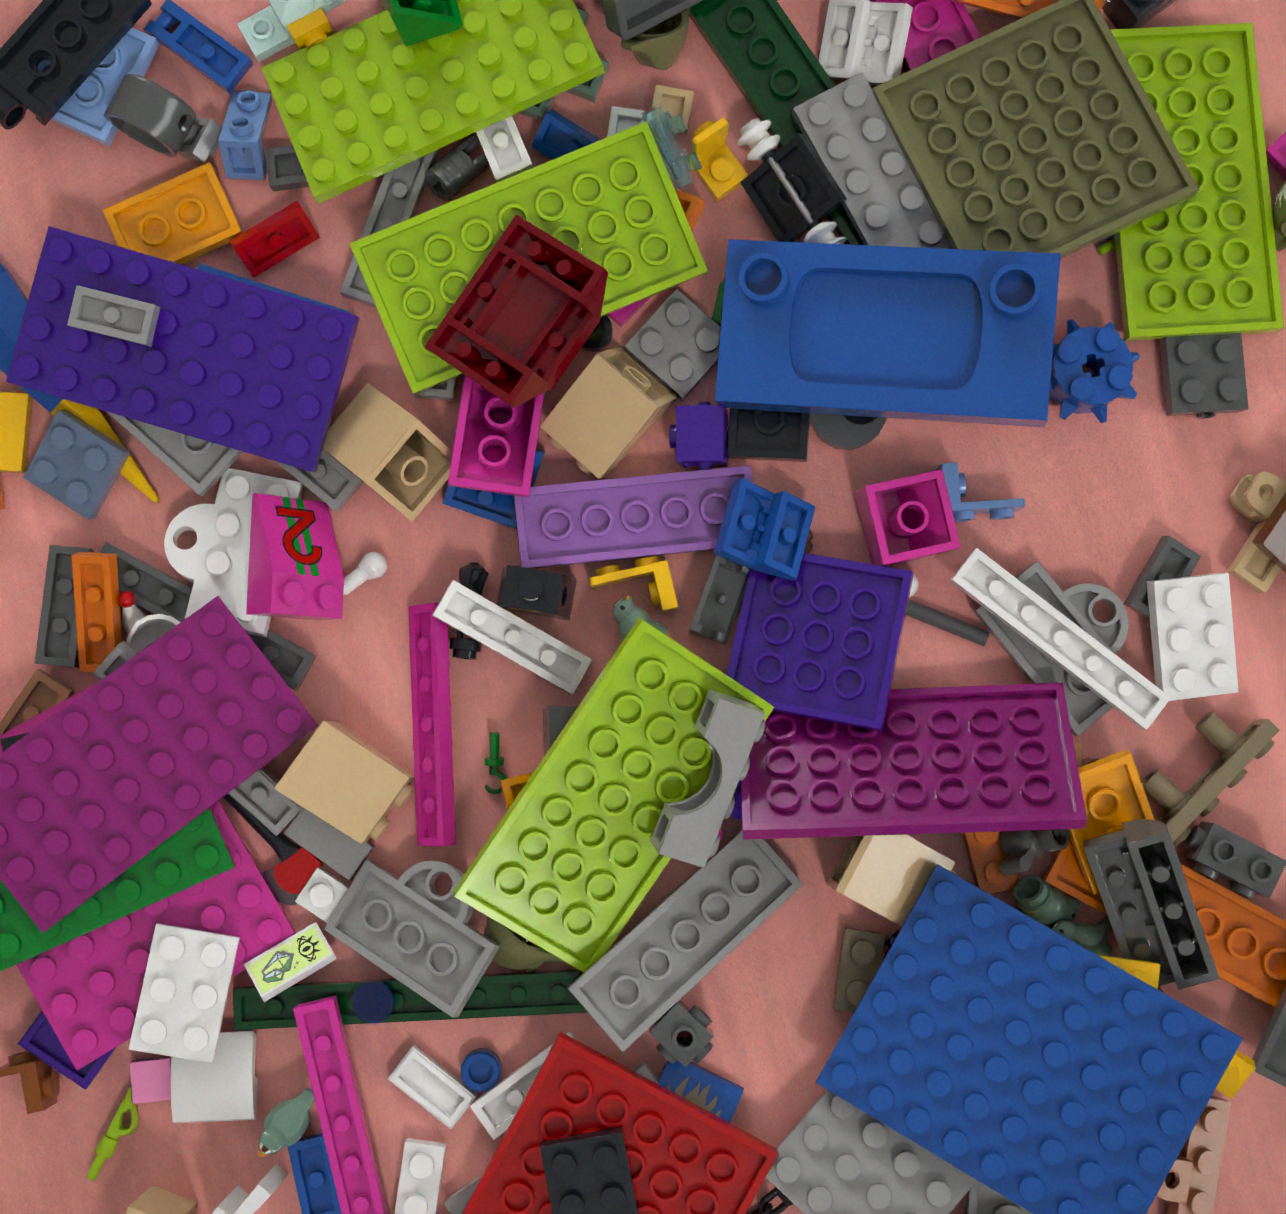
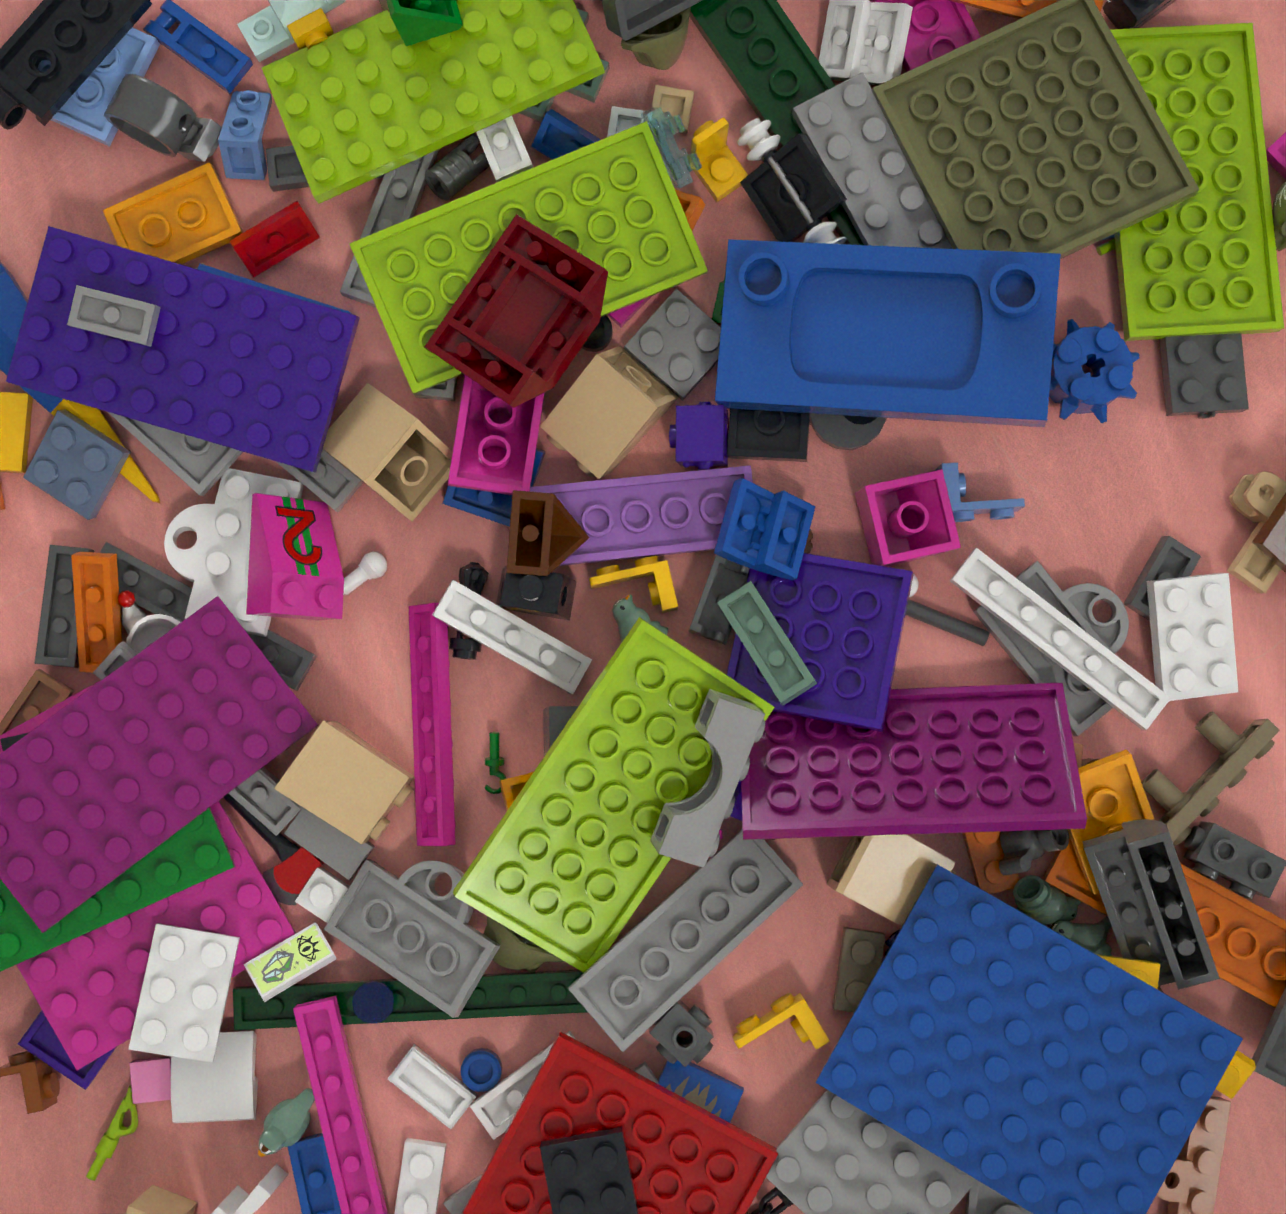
(540, 533): none -> reddish brown slope
(767, 643): none -> sand green plate
(784, 1007): none -> yellow bracket

